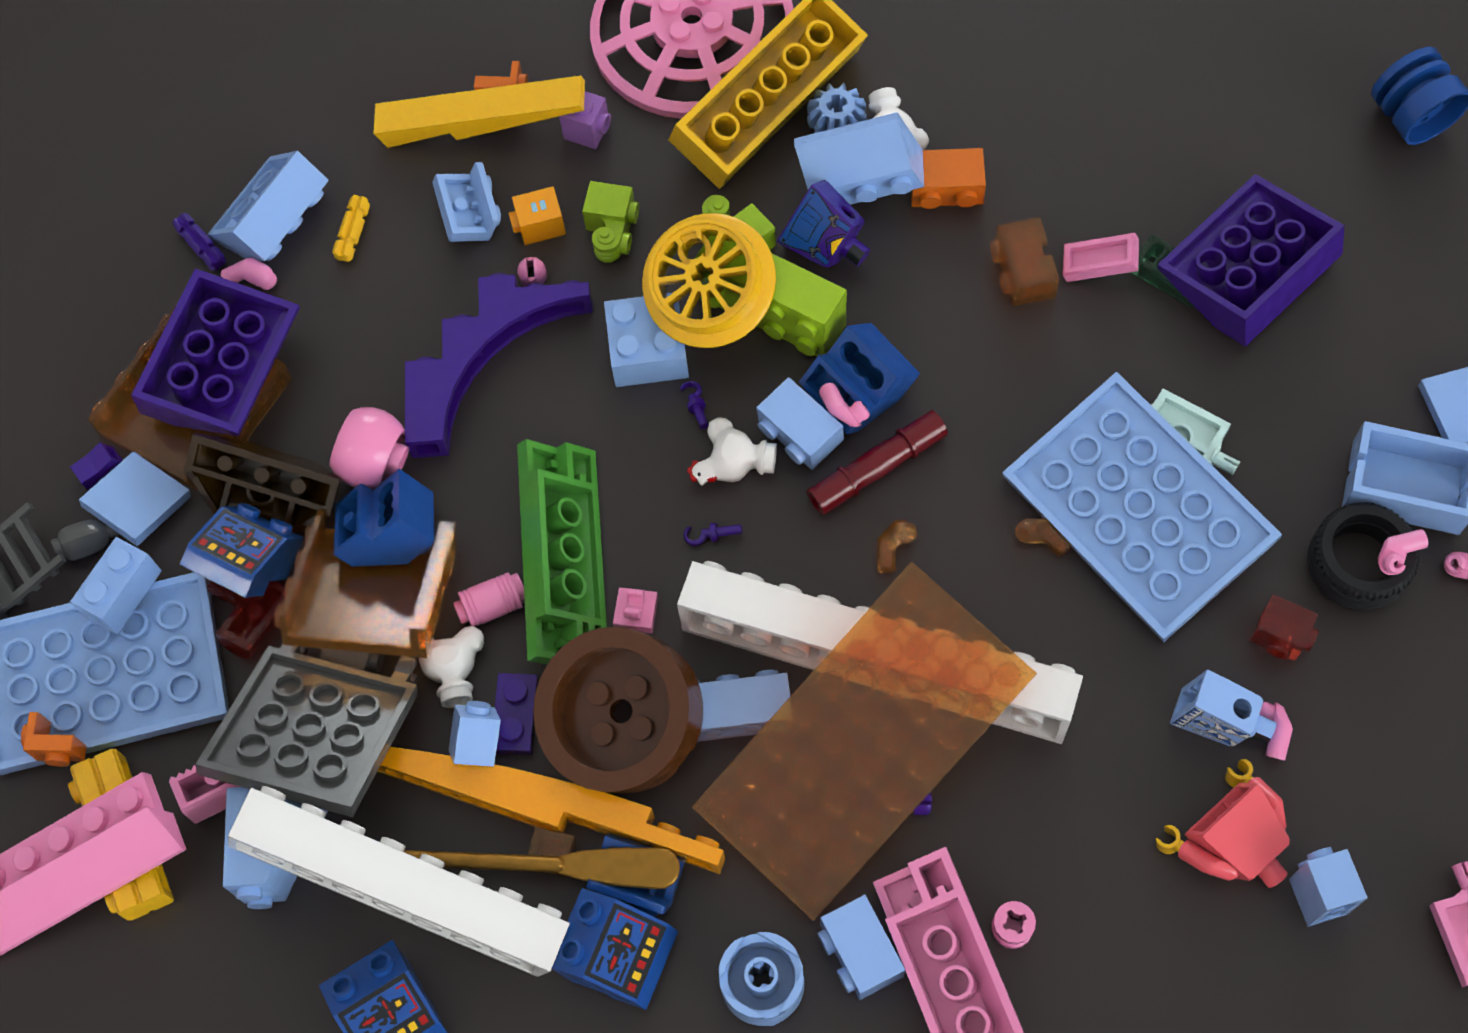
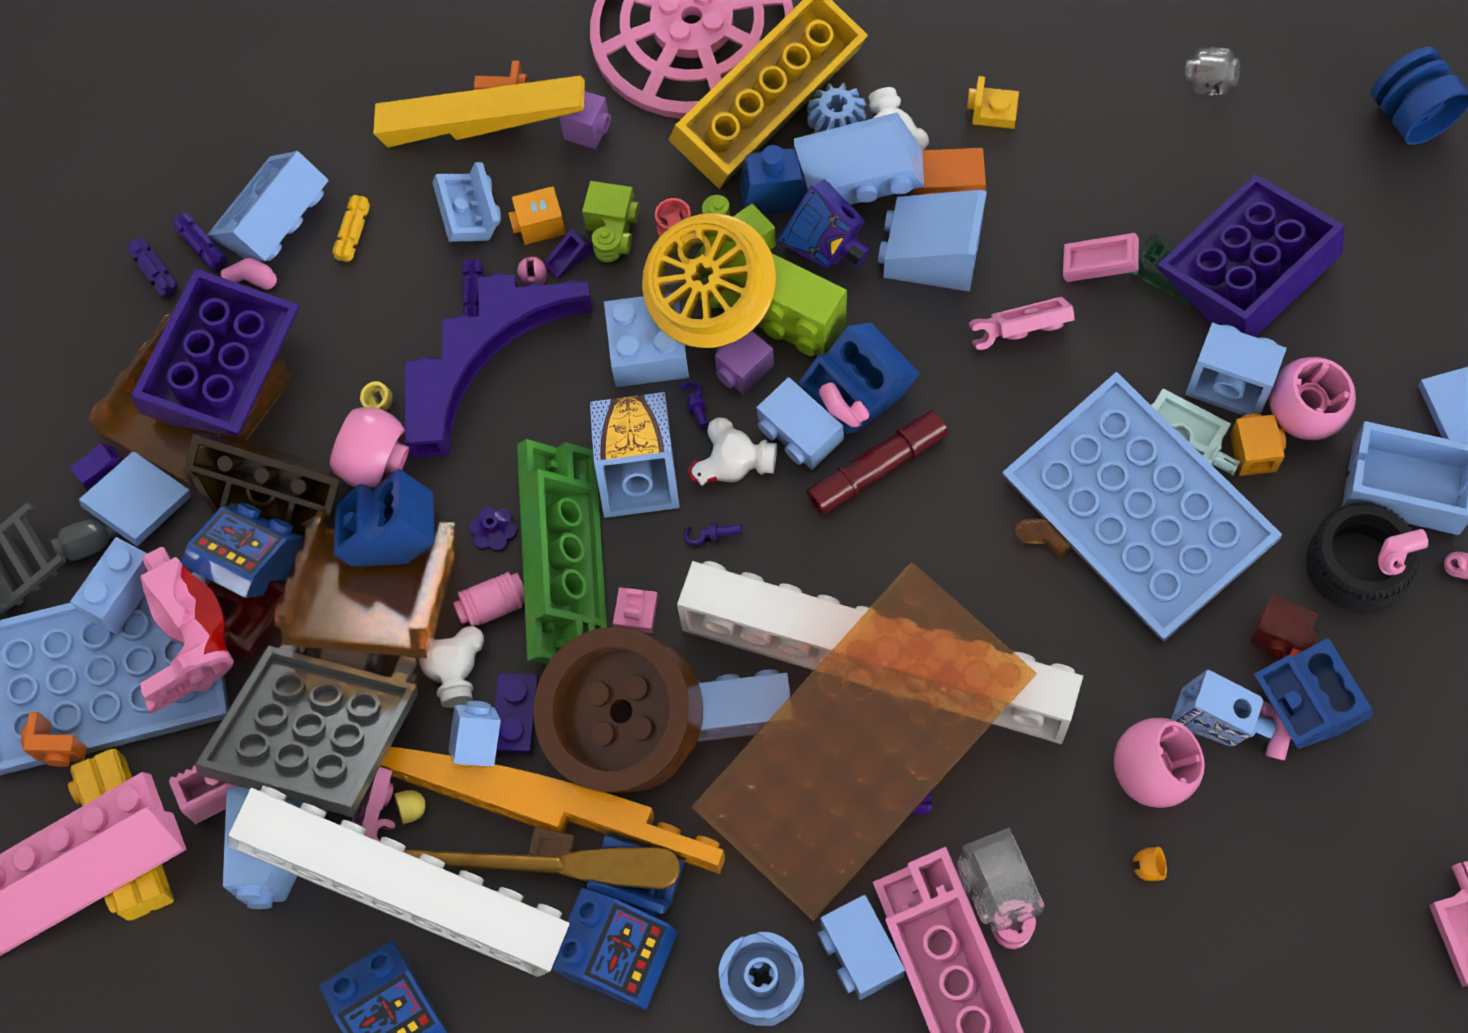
(152, 267): none -> dark purple axle
(191, 616): none -> bright pink hips
(368, 398): none -> light yellow hinge
(376, 797): none -> bright pink plate
(409, 805): none -> light yellow hinge
(471, 270): none -> dark purple axle
(494, 535): none -> dark purple plant
(568, 253): none -> dark purple piece
(633, 455): none -> light blue slope
(669, 213): none -> coral wheel
(743, 362): none -> medium lavender brick
(772, 180): none -> blue torso
(887, 543): clear orange arm -> none
(934, 238): none -> light blue slope
(993, 106): none -> yellow bracket
(999, 881): none -> clear brick
(1019, 321): none -> bright pink plate
(1025, 269): clear orange brick -> none
(1151, 863): none -> light orange hinge
(1159, 762): none -> bright pink wheel
(1213, 71): none -> clear head
(1235, 370): none -> light blue brick
(1238, 834): coral torso -> none
(1257, 444): none -> light orange brick
(1312, 398): none -> bright pink wheel
(1314, 694): none -> blue piece
(1327, 886): light blue brick -> none

